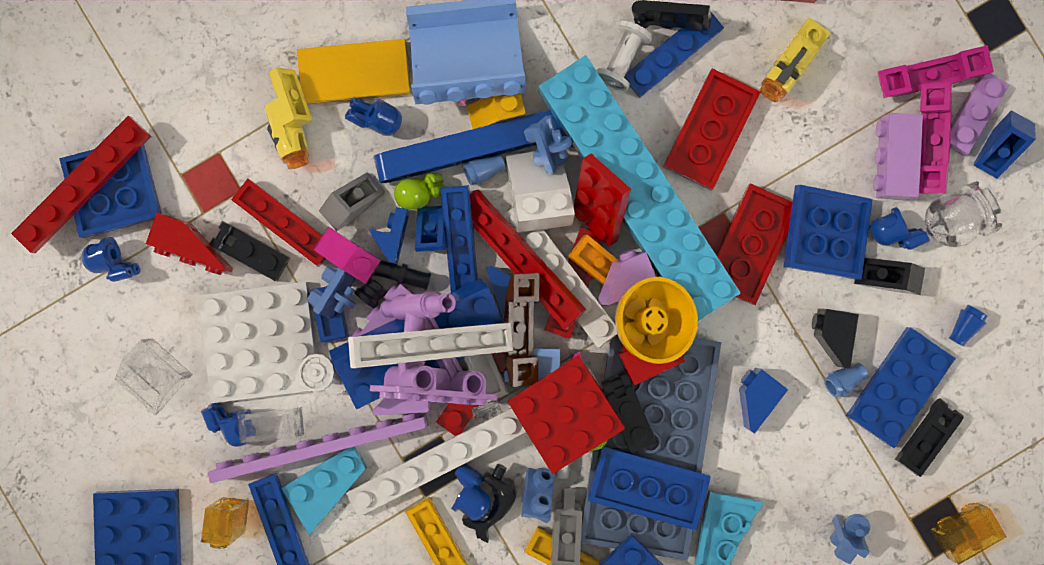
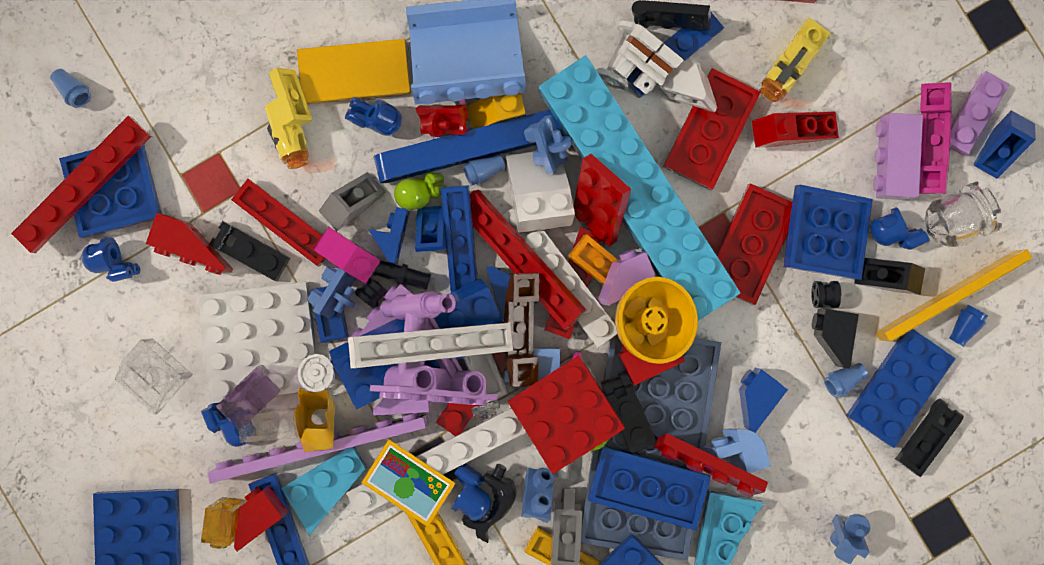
(71, 89): none -> medium blue cone
(248, 397): none -> clear purple panel
(257, 515): none -> red slope
(314, 436): none -> yellow piece
(408, 483): none -> sticker
(443, 119): none -> red hips
(648, 55): none -> white hips
(690, 86): none -> white slope
(700, 461): none -> red plate
(742, 447): none -> light blue brick
(794, 128): none -> red slope
(826, 294): none -> black wheel
(953, 69): dark pink slope -> none
(953, 295): none -> yellow tile
(968, 532): clear yellow brick -> none

